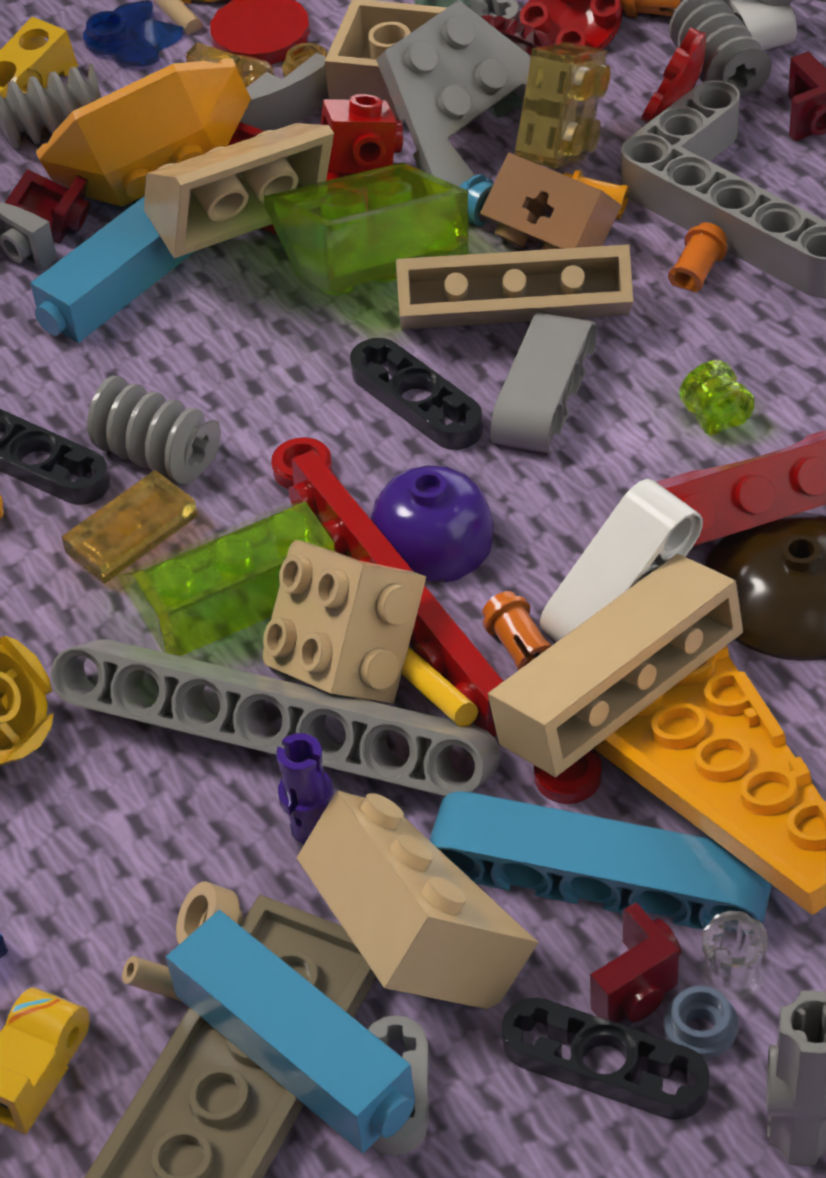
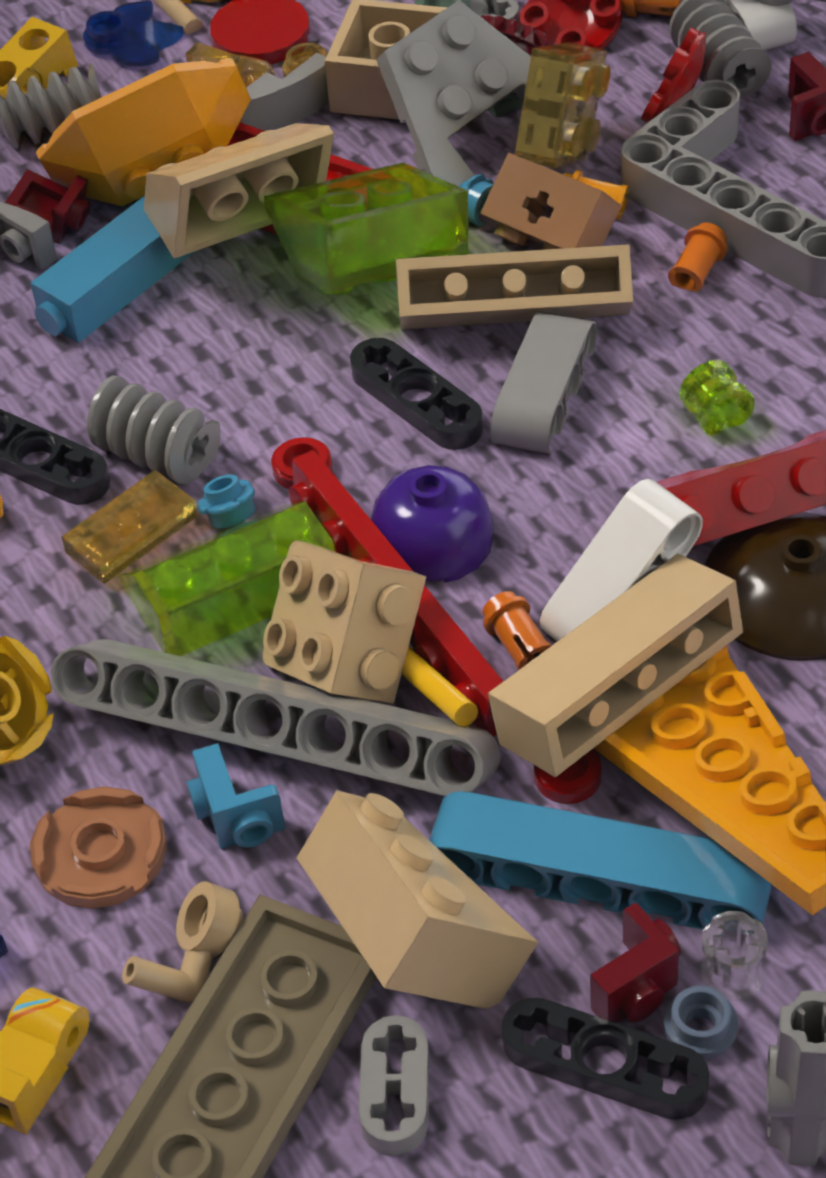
(103, 867): none -> nougat tile
(227, 501): none -> dark azure plate
(236, 819): none -> dark azure bracket
(293, 1031): dark azure brick -> none
(304, 785): dark purple pin -> none
(363, 133): red brick -> none

